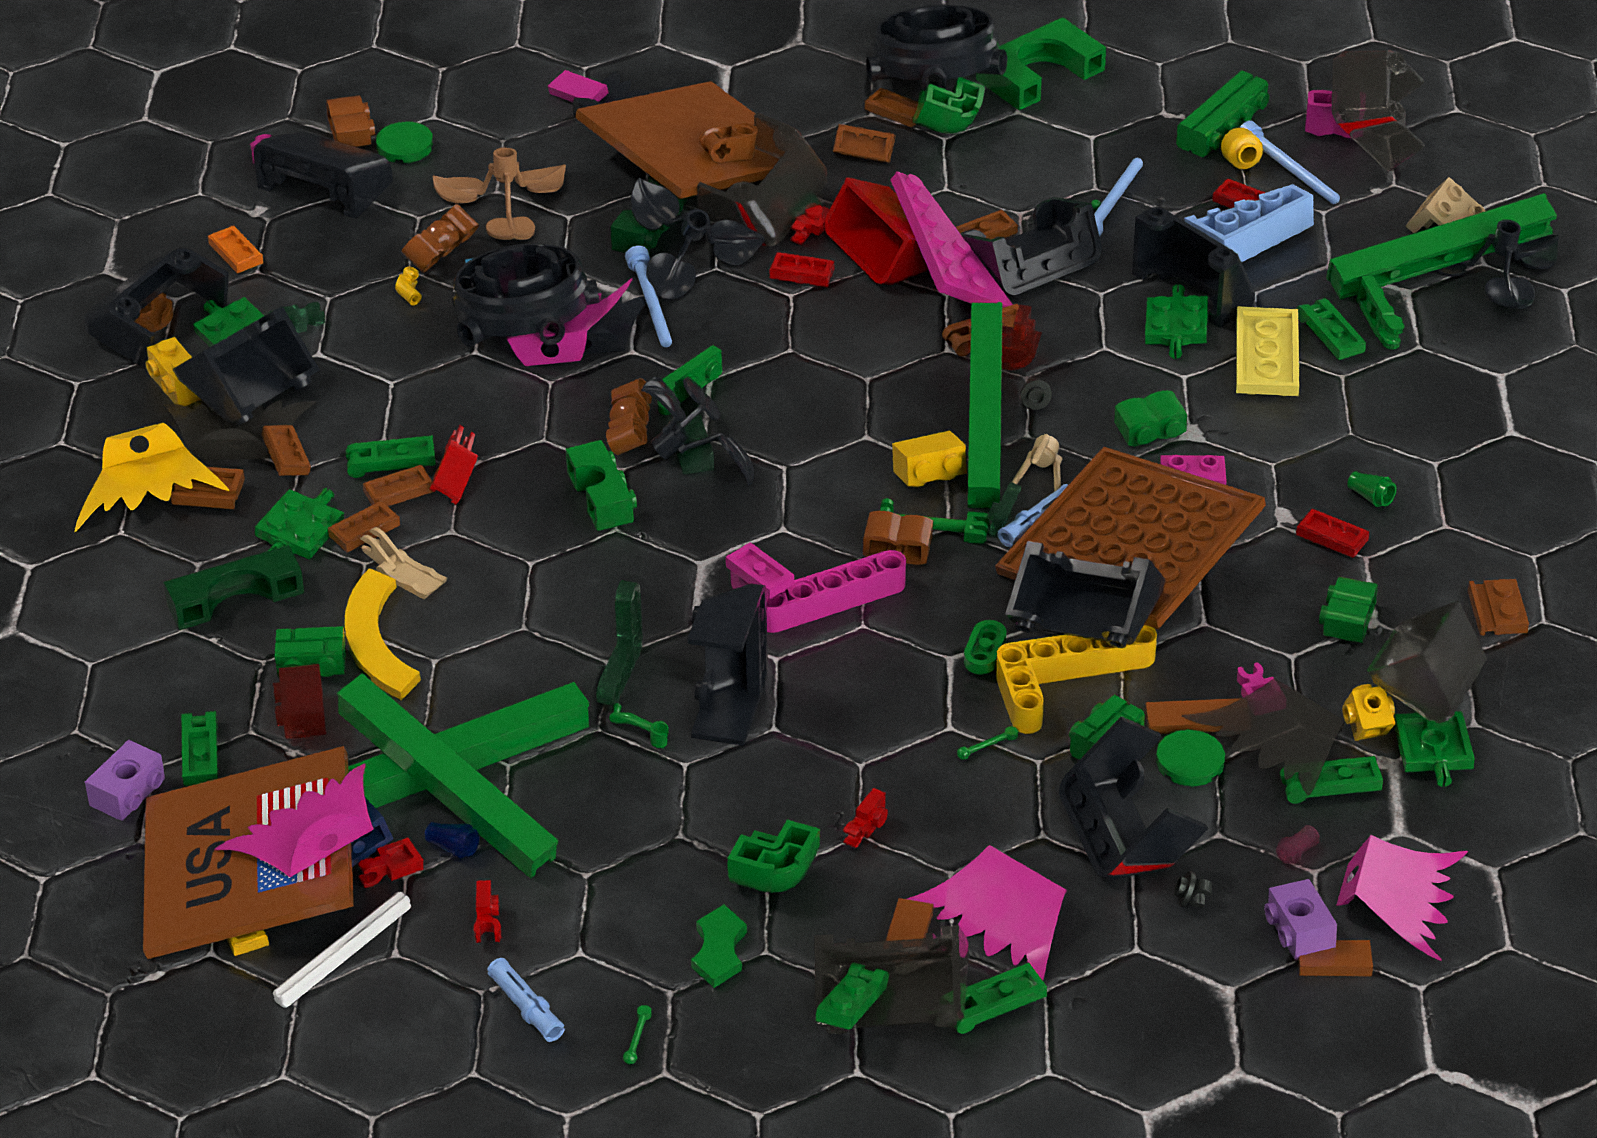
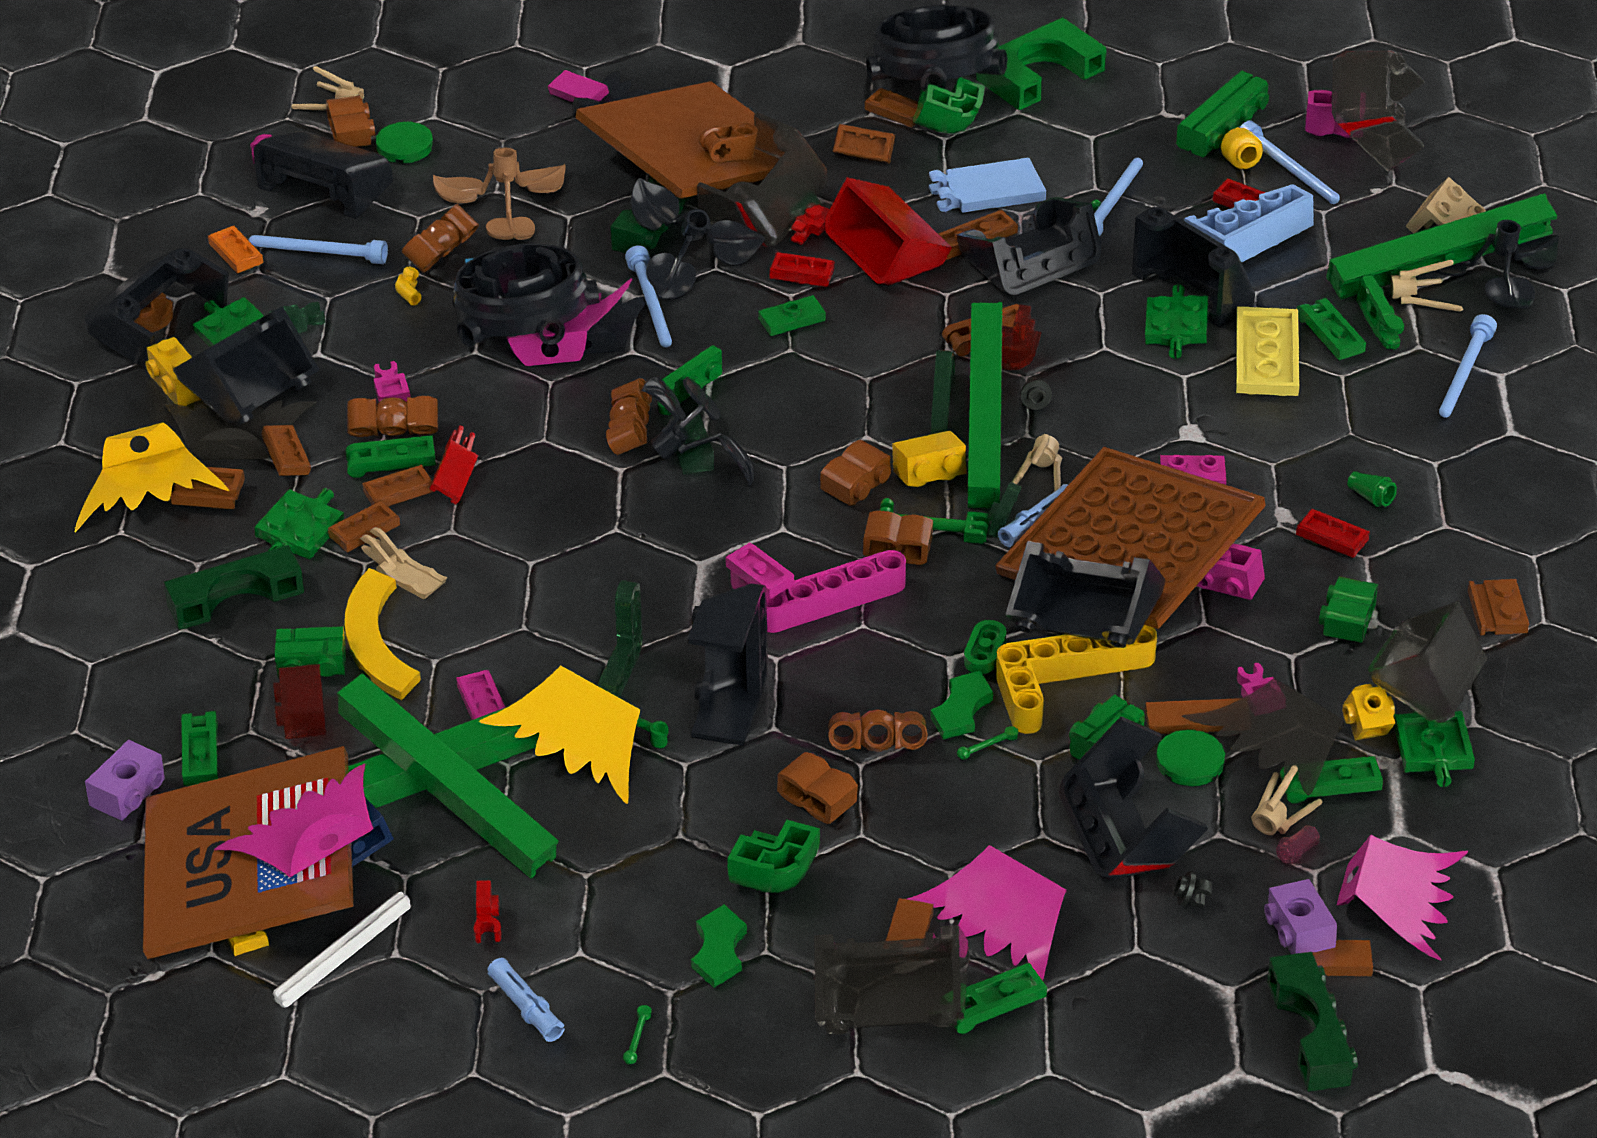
(344, 90): none -> tan plant
(374, 251): none -> light blue piece
(390, 383): none -> dark pink plate
(392, 416): none -> dark orange piece
(392, 859): red plate -> none
(454, 838): clear blue cone -> none
(479, 694): none -> dark pink plate
(581, 721): none -> yellow piece
(606, 488): green arch -> none
(792, 315): none -> green plate
(817, 787): none -> dark orange brick
(852, 996): green plate -> none
(855, 472): none -> dark orange brick
(869, 816): red plate -> none
(893, 735): none -> dark orange piece
(944, 377): none -> clear green beam
(946, 253): dark pink wing -> none
(966, 697): none -> green tile
(987, 186): none -> light blue tile
(1150, 418): green brick -> none
(1236, 572): none -> dark pink brick
(1271, 813): none -> tan plant
(1301, 988): none -> dark green arch
(1406, 285): none -> tan plant
(1481, 330): none -> light blue piece

